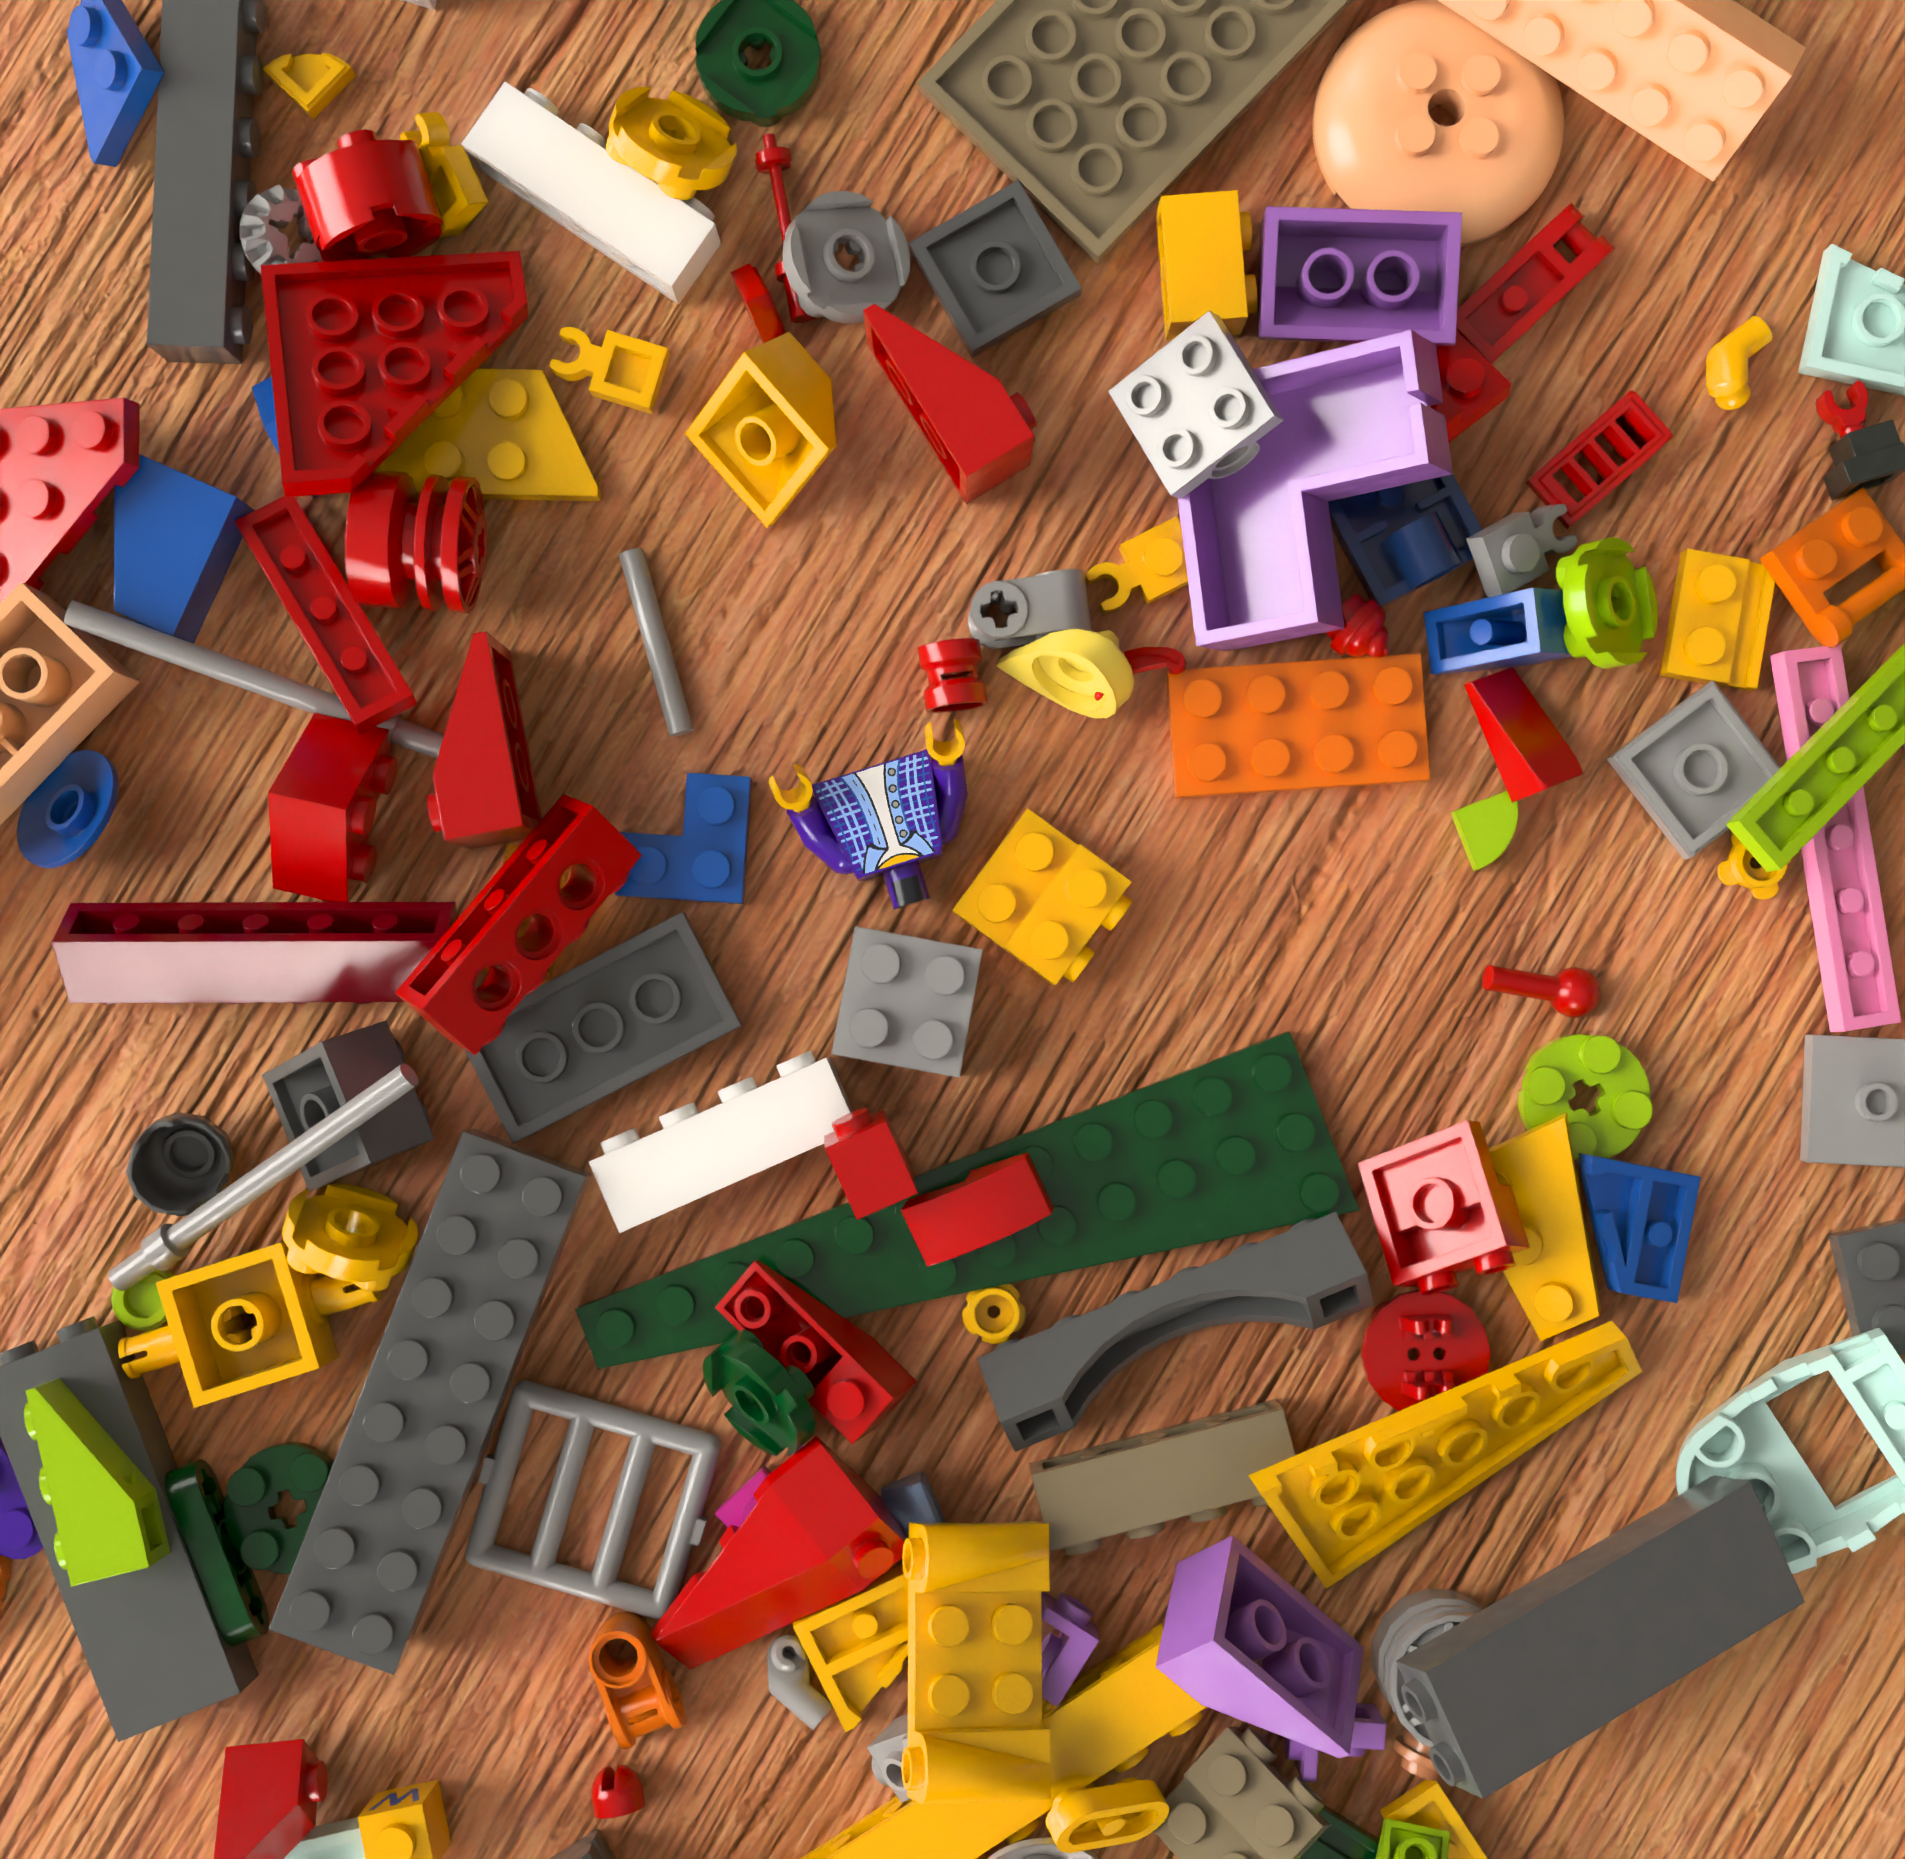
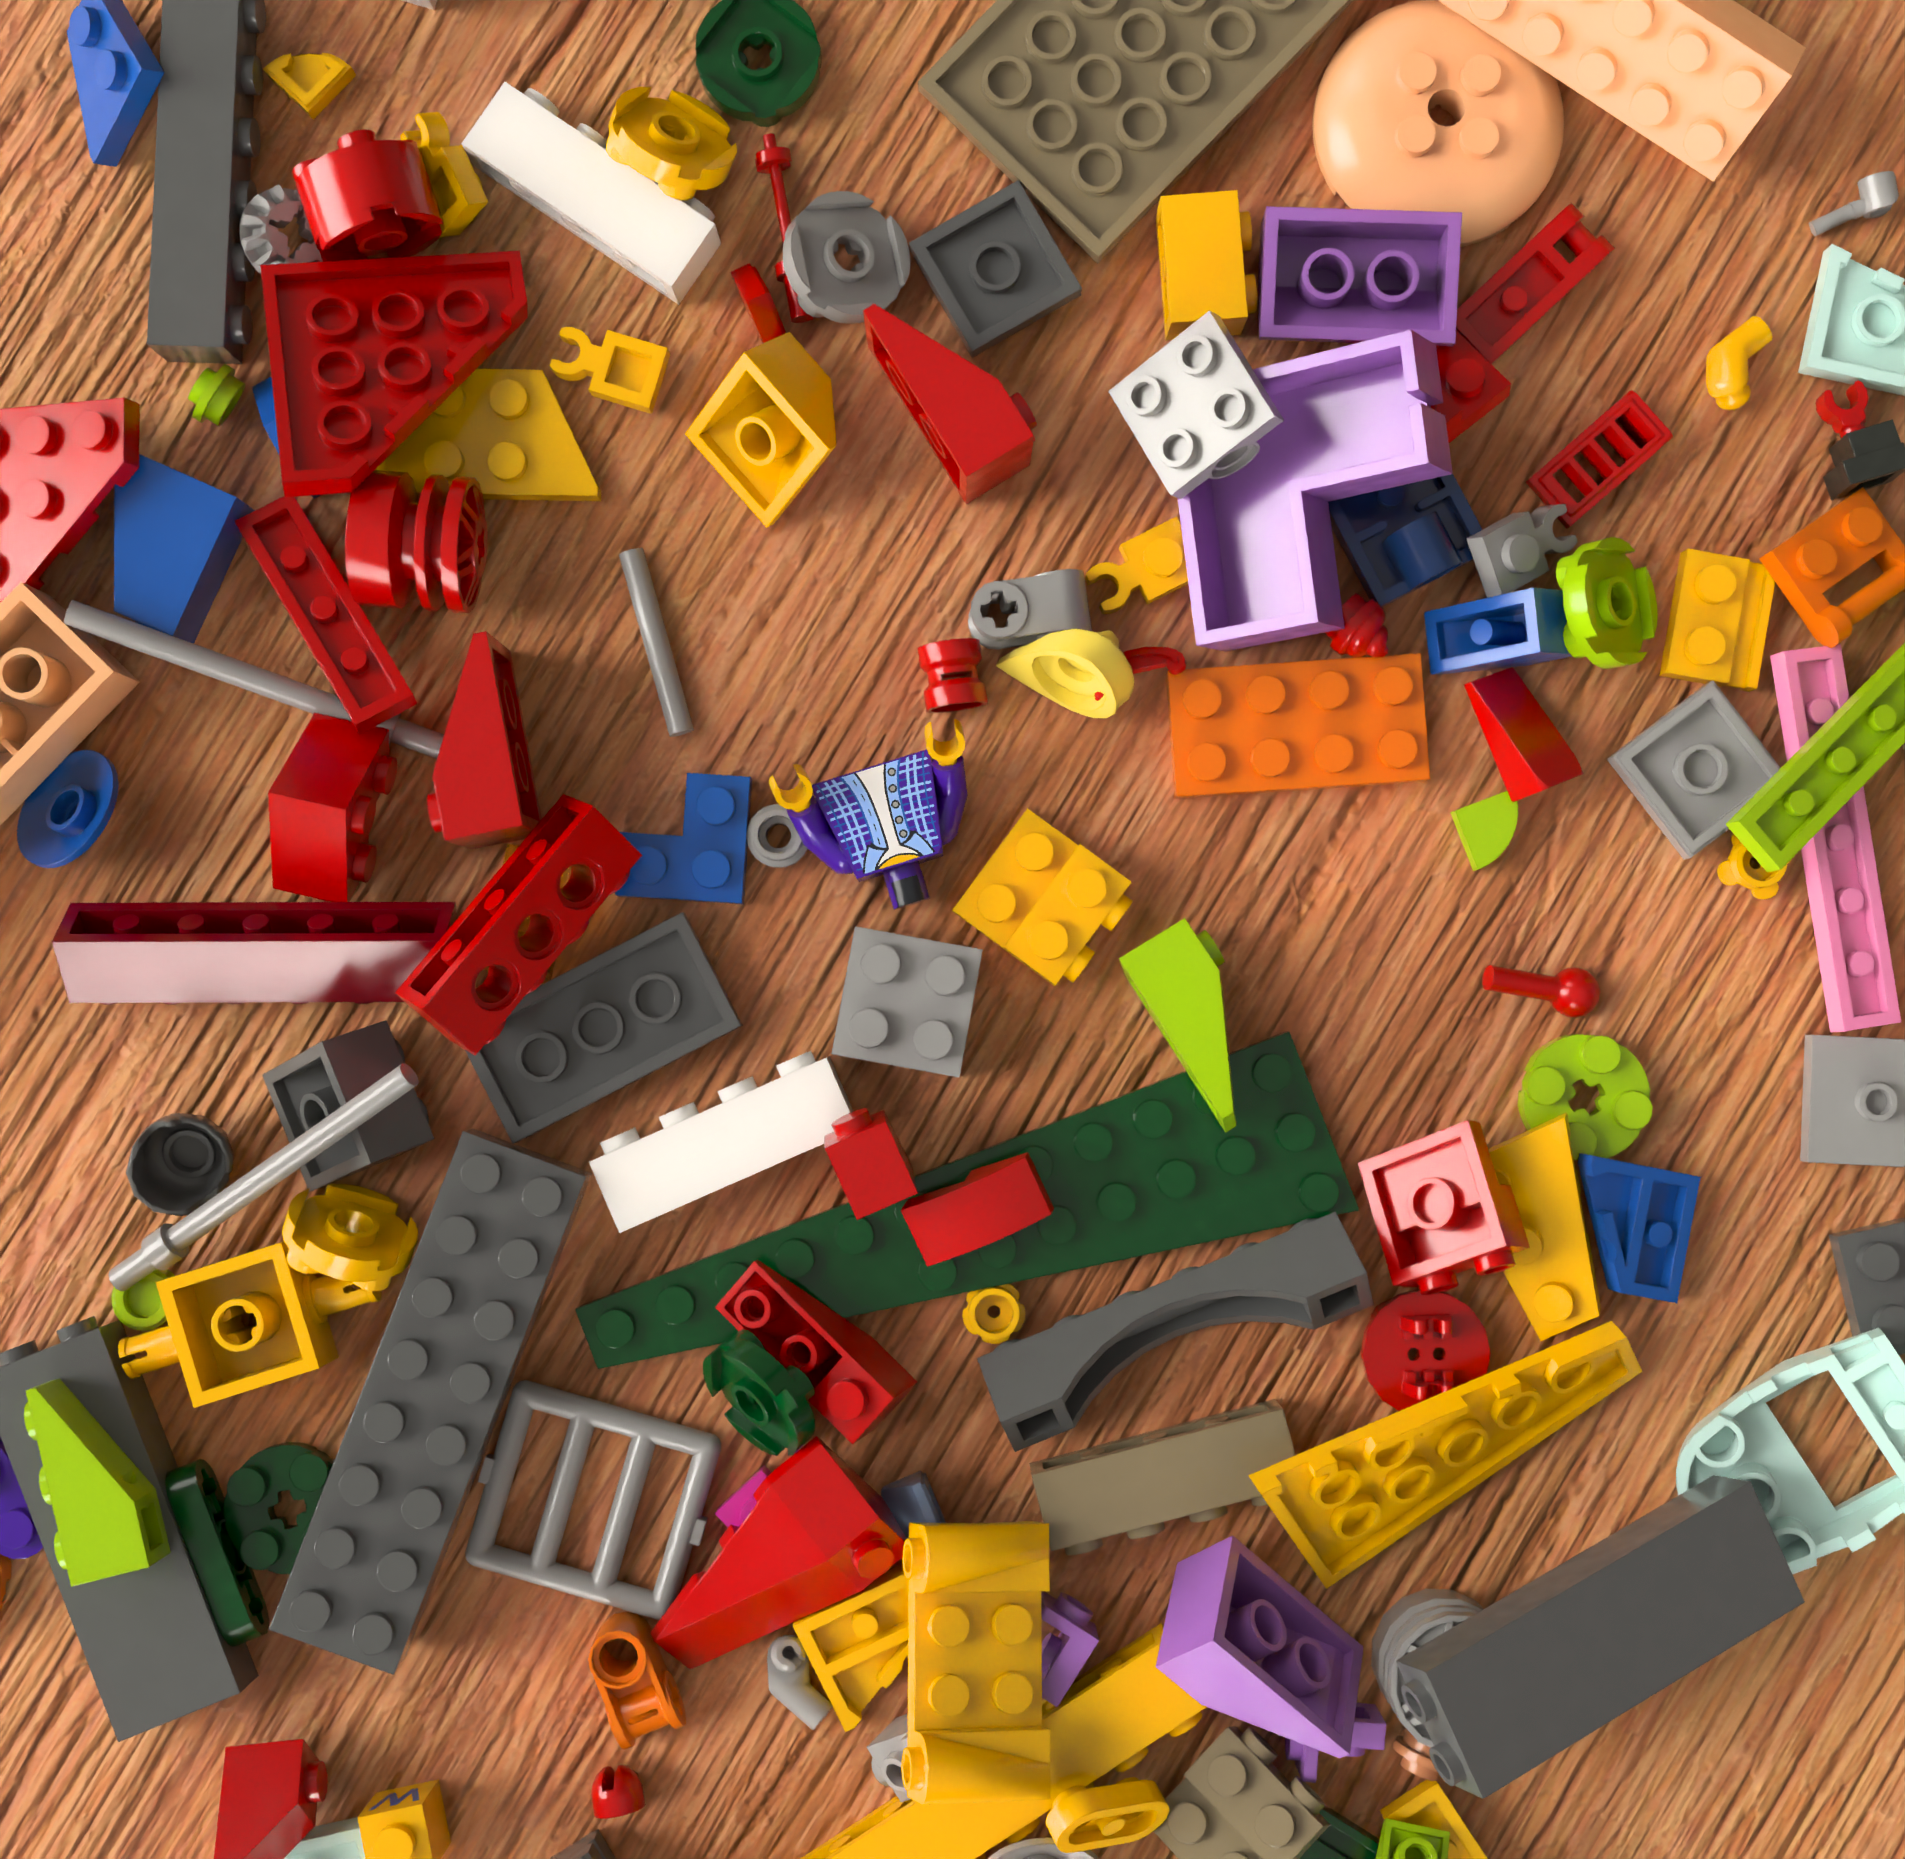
(216, 394): none -> lime plate
(758, 842): none -> light grey plate
(1184, 996): none -> lime slope
(1876, 195): none -> light grey hand

